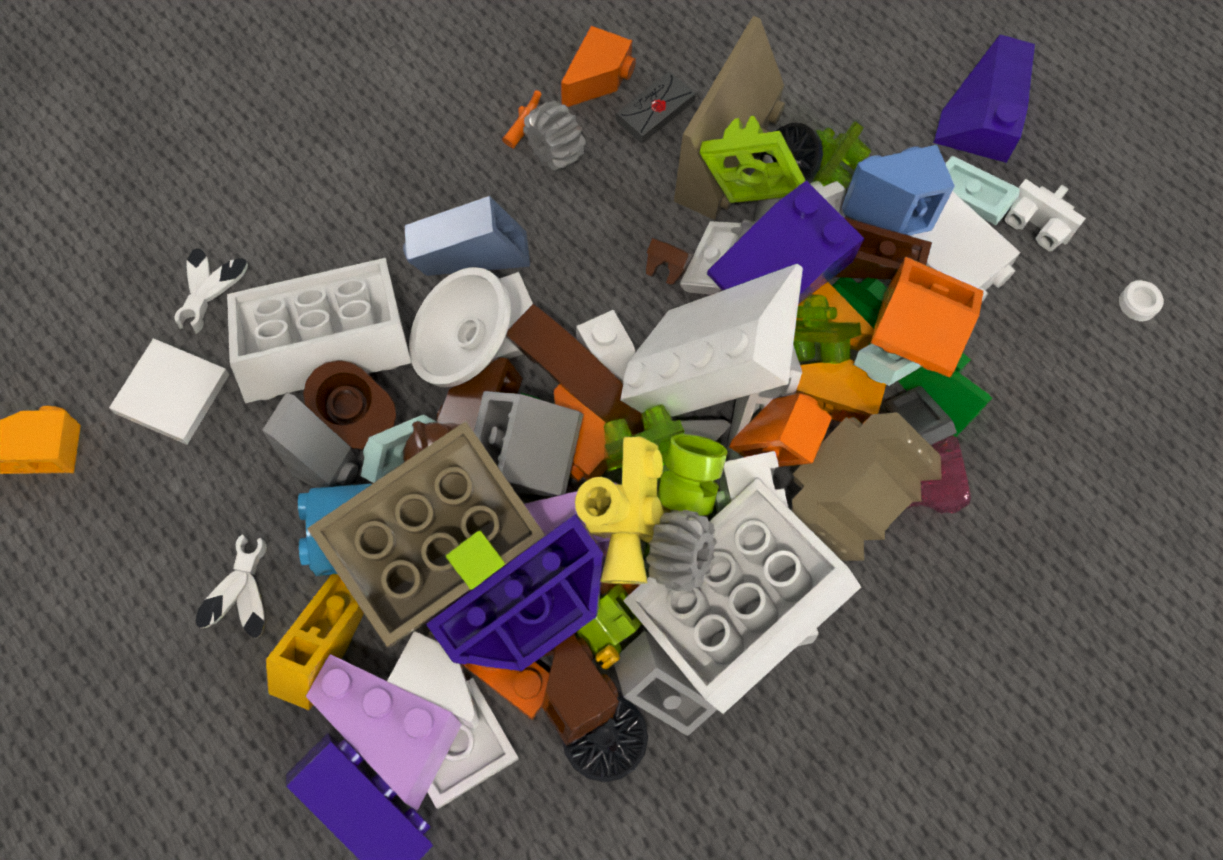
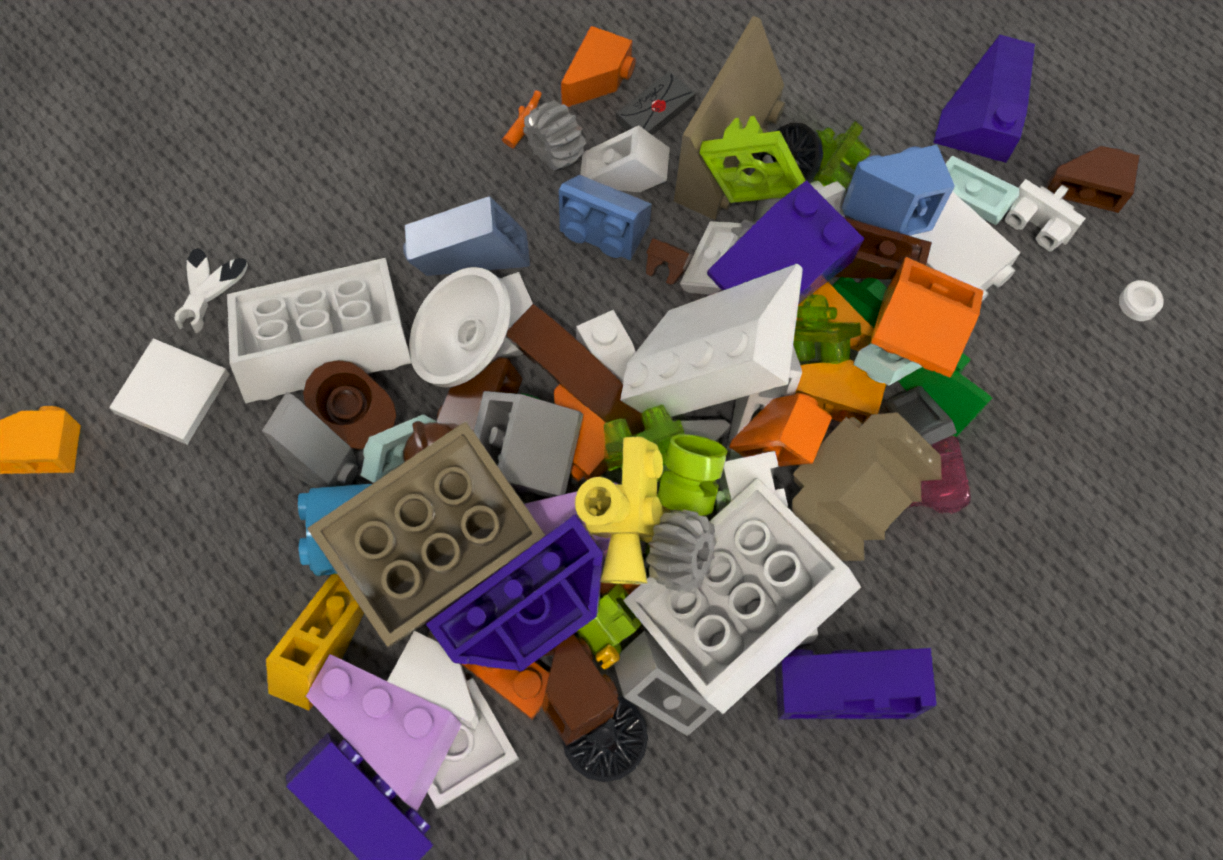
(238, 587): white piece -> none
(475, 560): lime piece -> none
(602, 216): none -> medium blue slope
(628, 161): none -> white slope
(855, 684): none -> dark purple wedge
(1098, 178): none -> reddish brown slope

